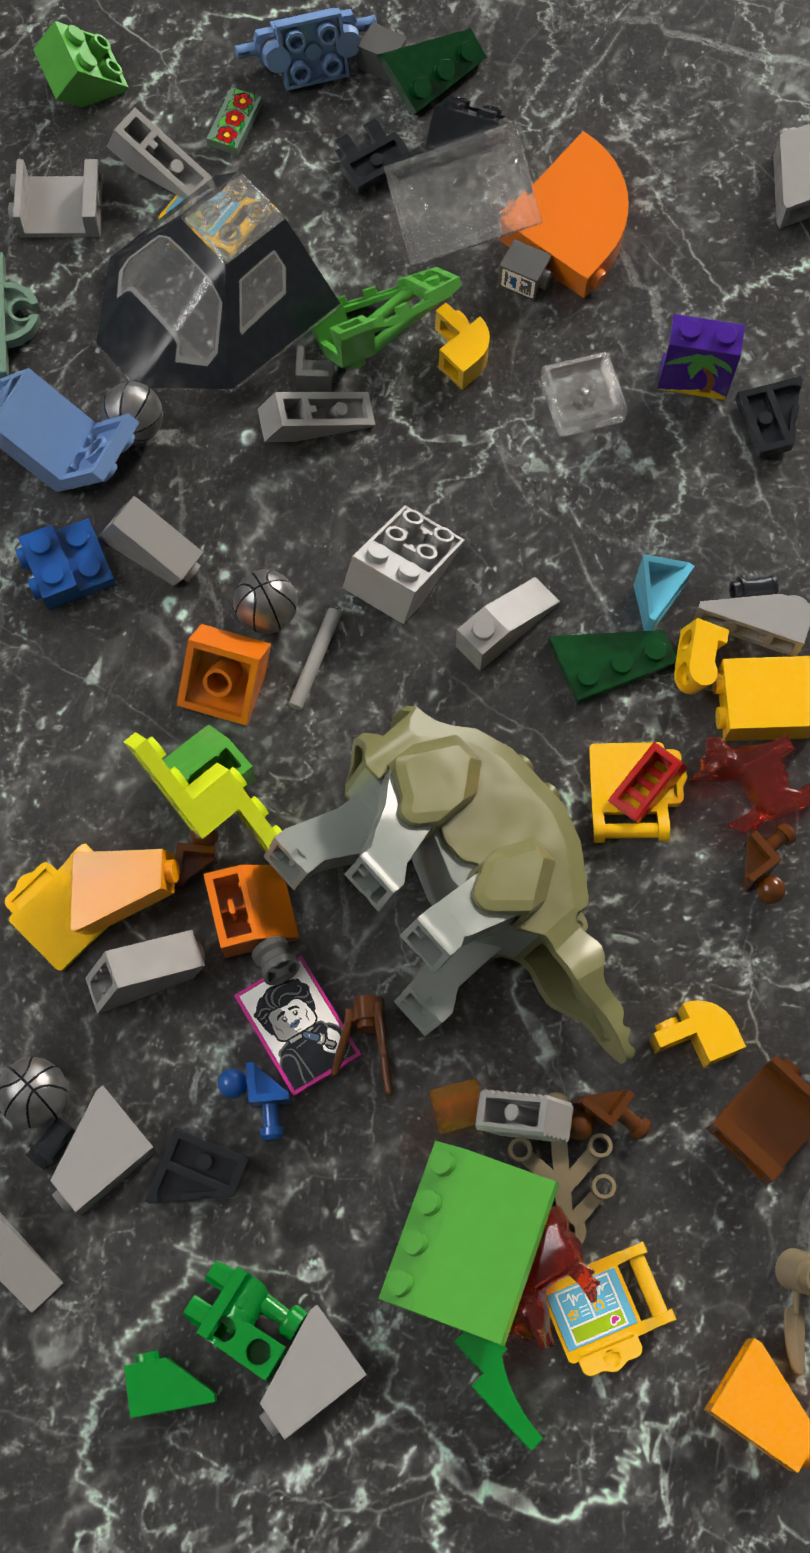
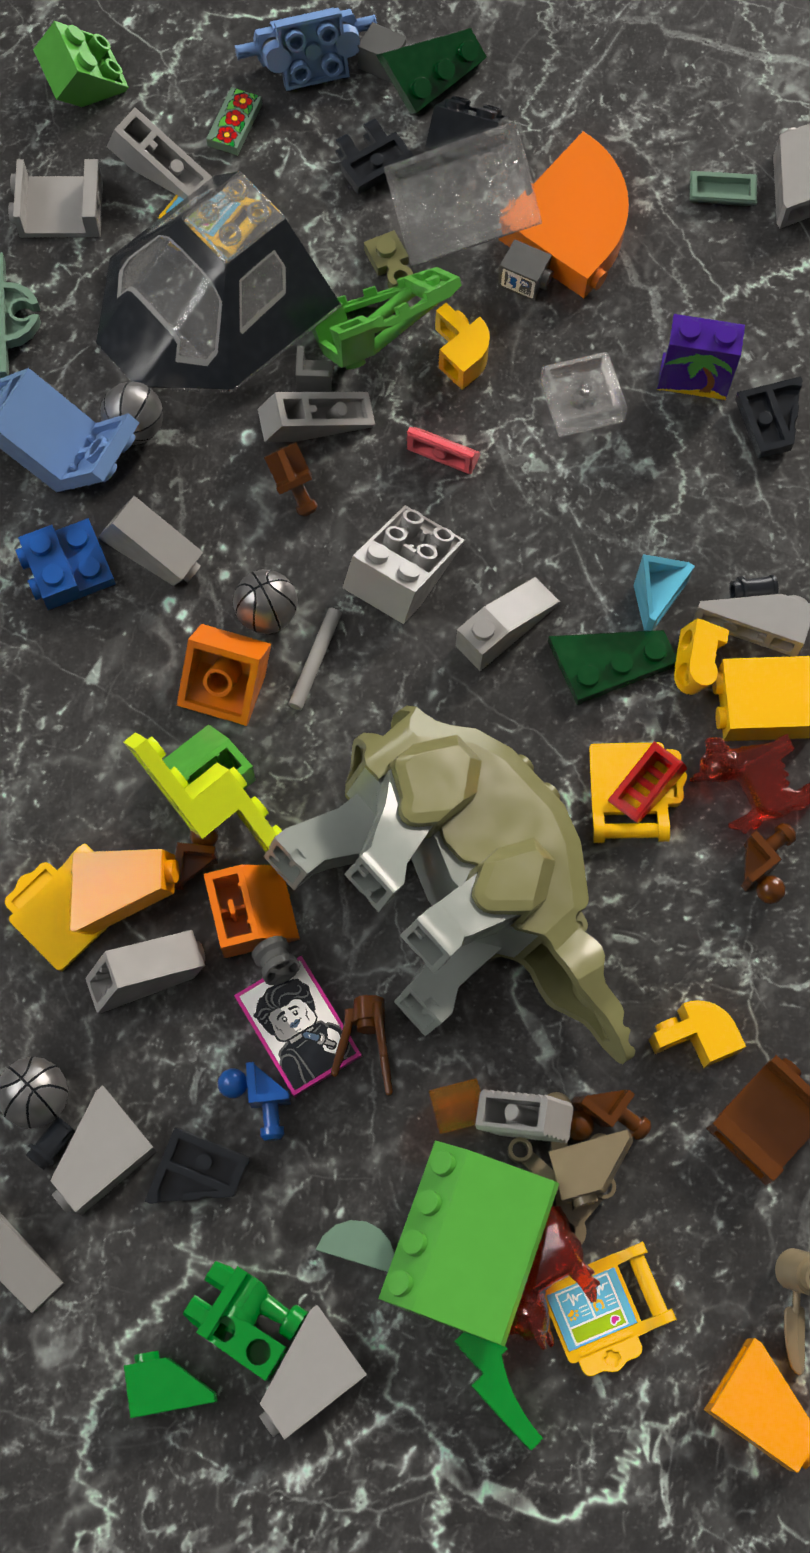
(291, 473): none -> reddish brown piece
(358, 1243): none -> sand green tile
(388, 257): none -> olive plate
(442, 450): none -> coral slope
(589, 1167): none -> dark tan slope
(723, 188): none -> sand green tile

